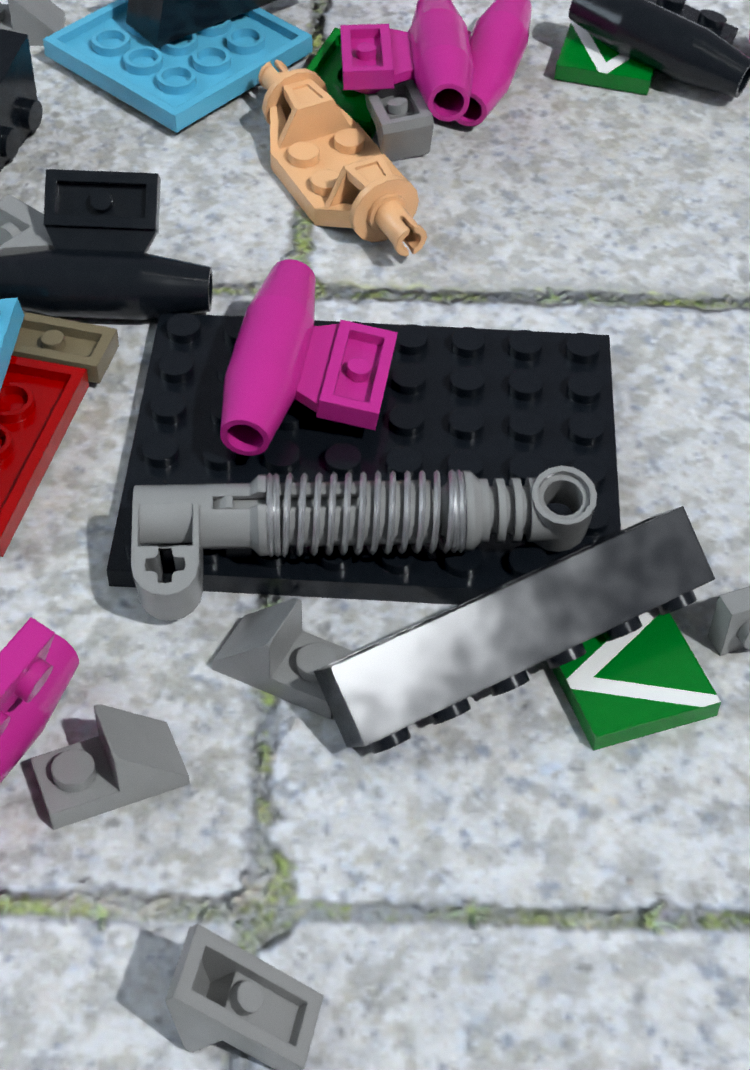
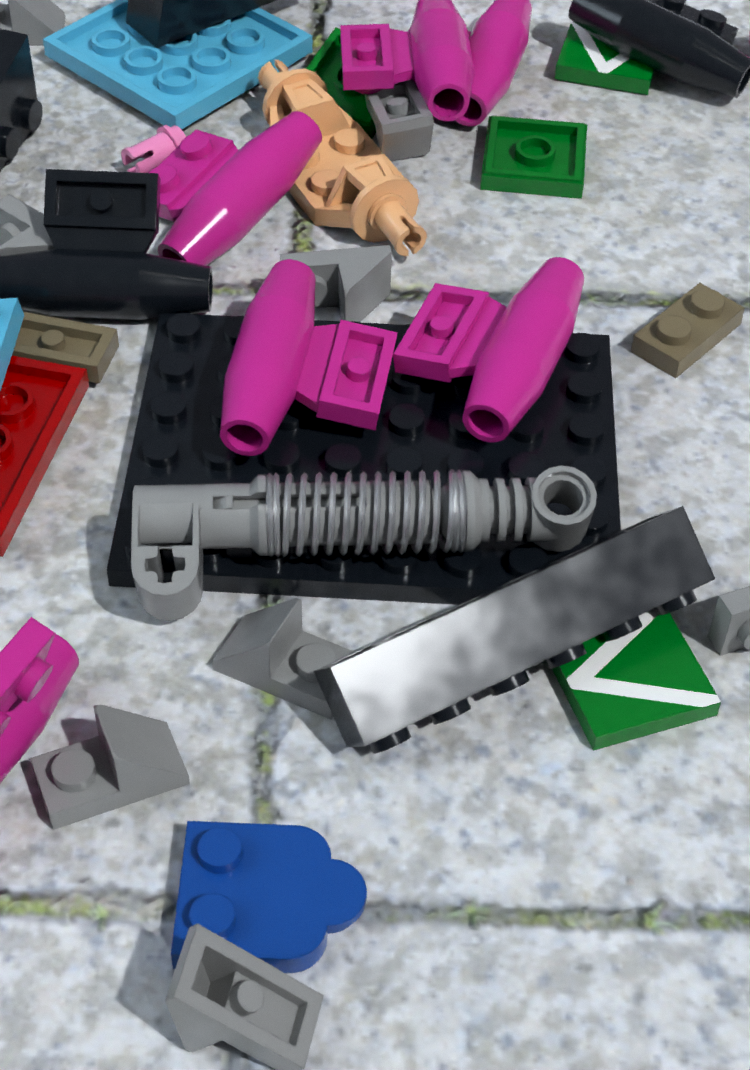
(153, 150): none -> bright pink pin
(226, 190): none -> dark pink plate
(265, 891): none -> blue plate
(349, 278): none -> light grey slope
(503, 347): none -> dark pink plate
(534, 157): none -> green tile
(687, 330): none -> dark tan plate

